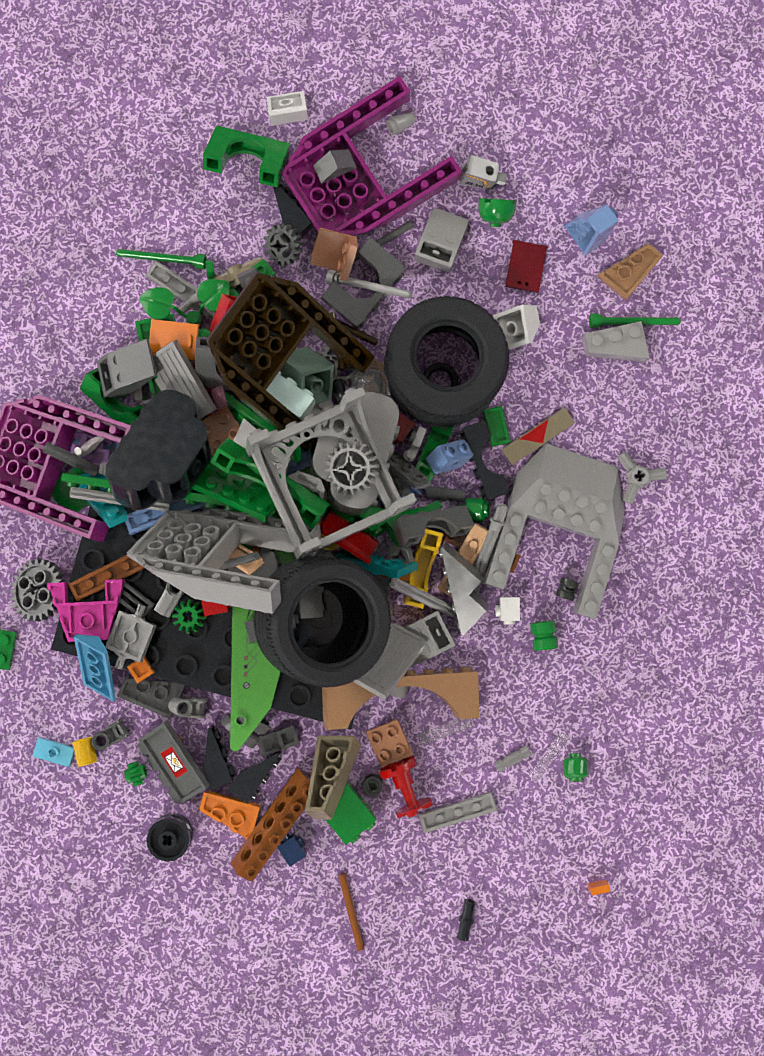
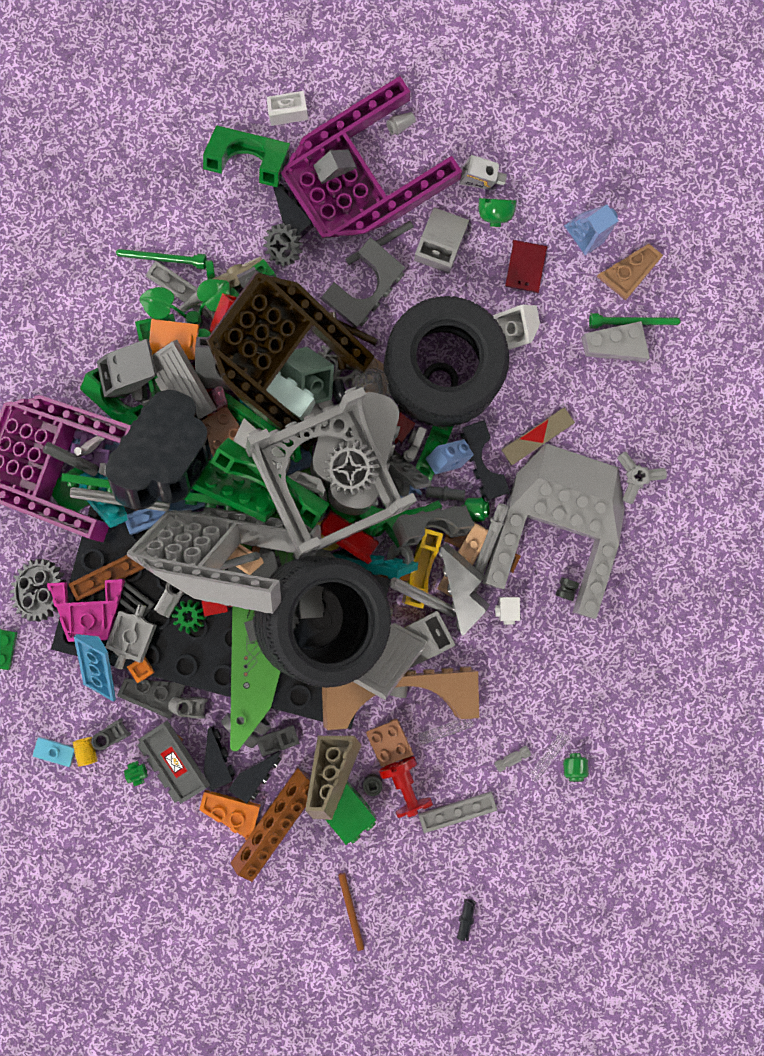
(158, 838): black wheel -> none
(292, 848): dark blue brick -> none
(334, 251): nougat bracket -> none
(334, 276): light grey piece -> none
(496, 426): green tile -> none
(543, 635): green wheel -> none
(598, 887): orange tile -> none

